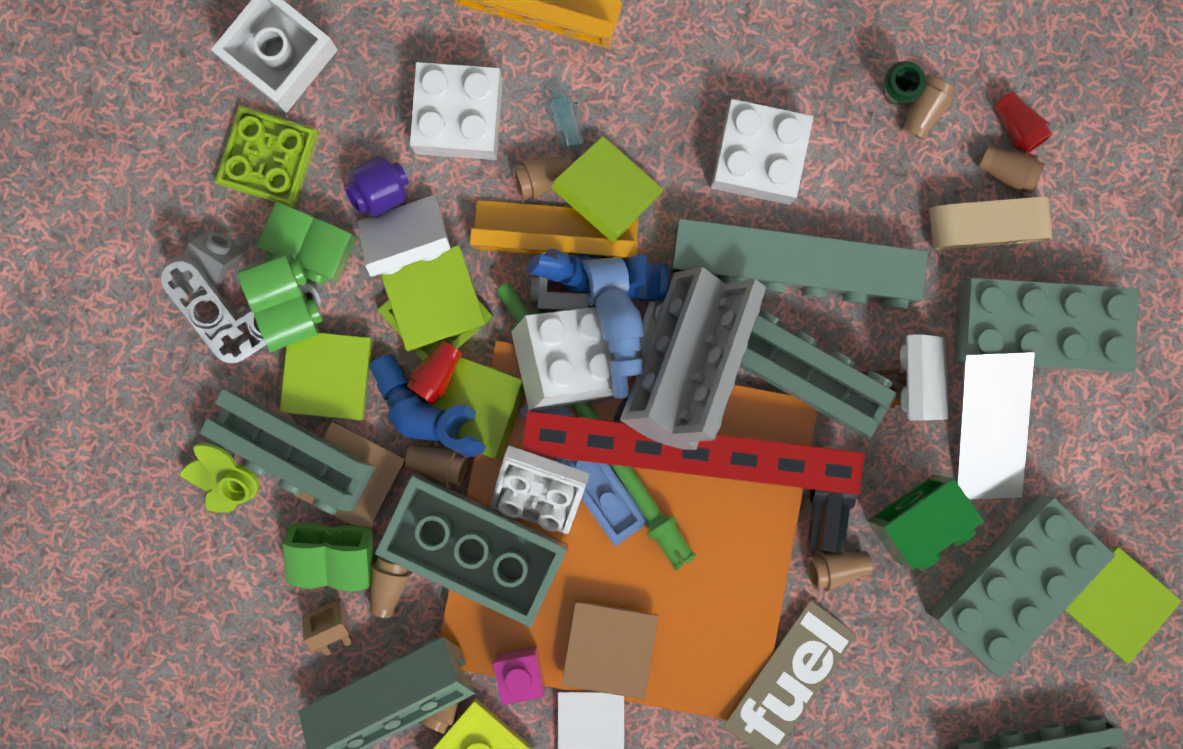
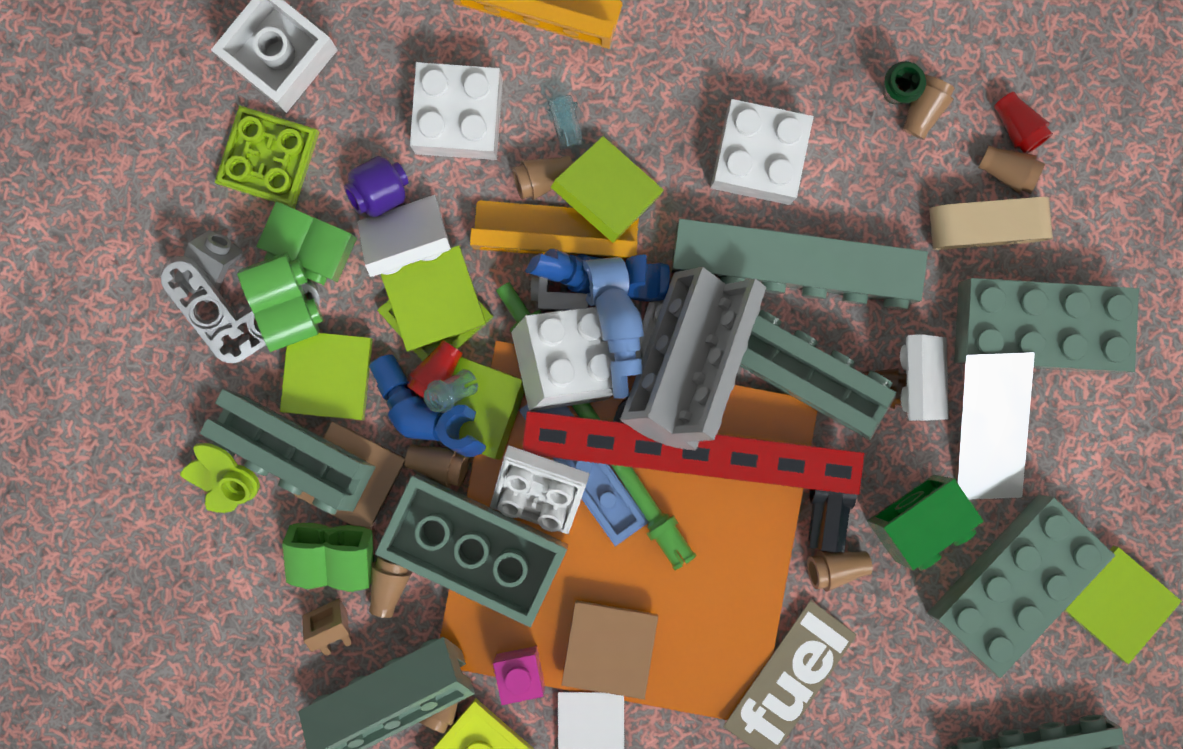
(443, 394): none -> clear light blue pin

